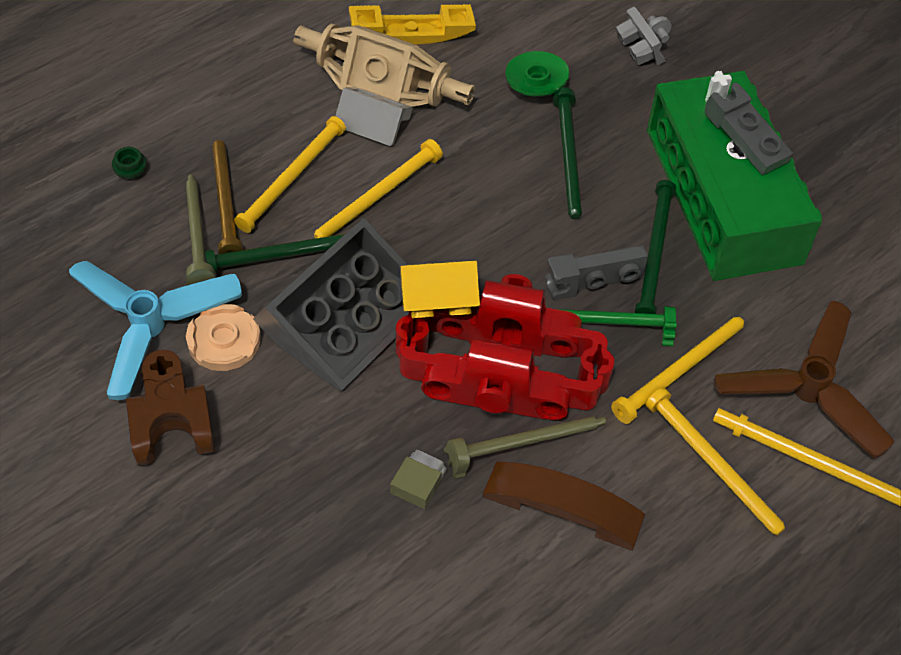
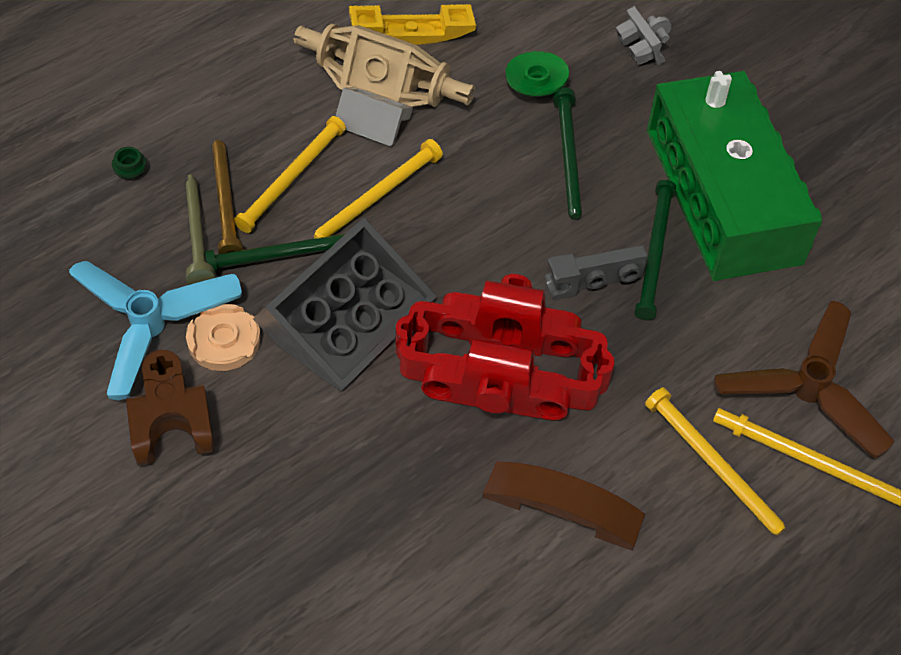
(418, 478): olive piece -> none
(439, 287): yellow slope -> none
(460, 453): olive piece -> none
(626, 408): yellow bar -> none
(666, 320): green piece -> none
(748, 129): dark grey plate -> none

